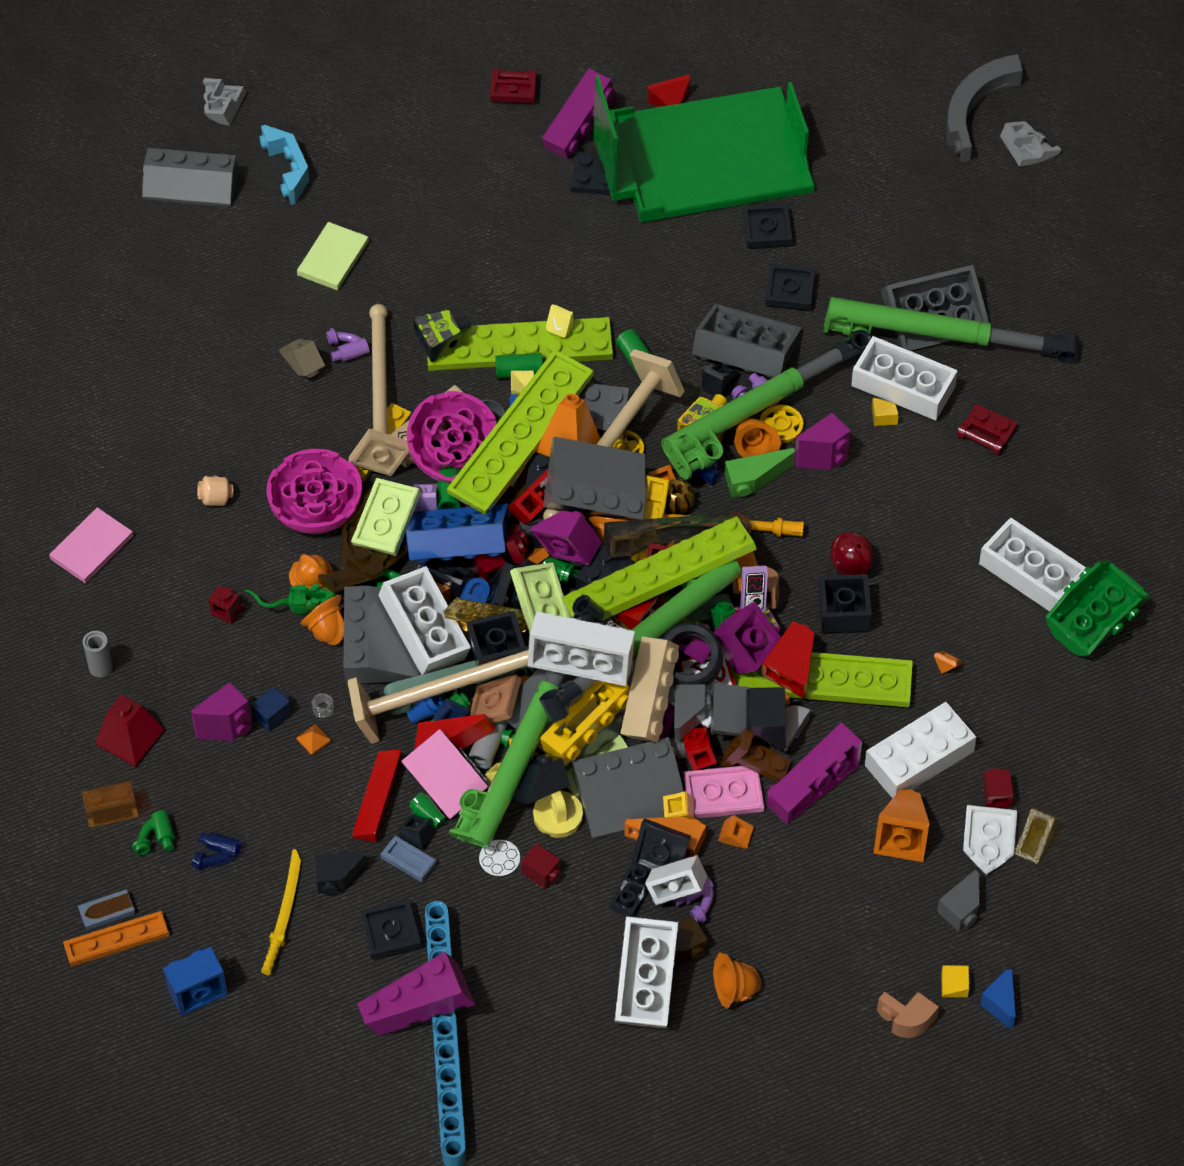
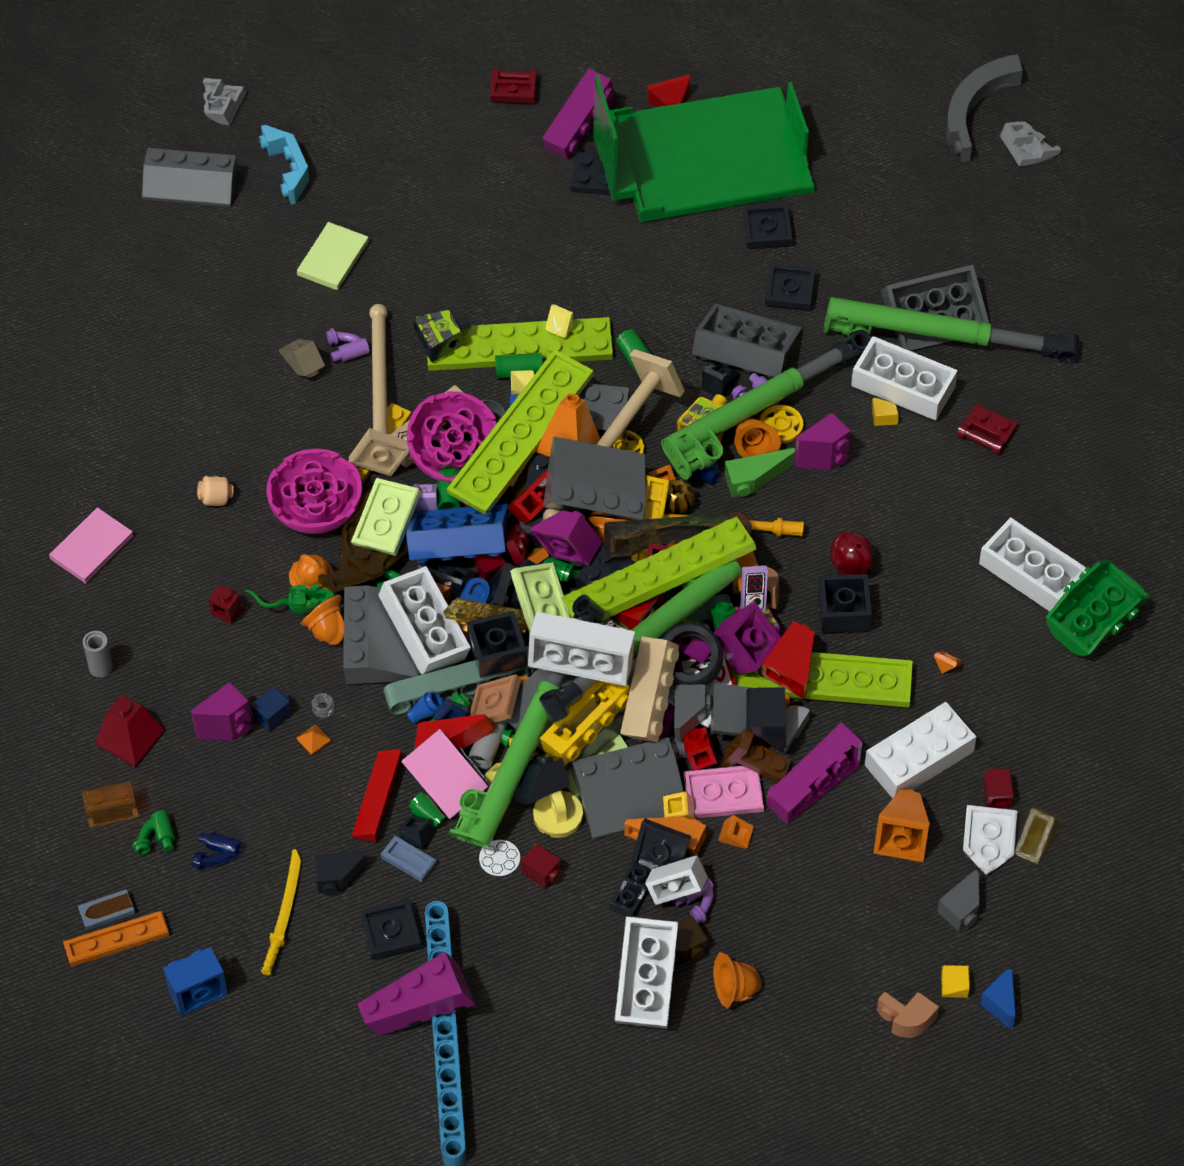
(366, 708): tan piece -> none

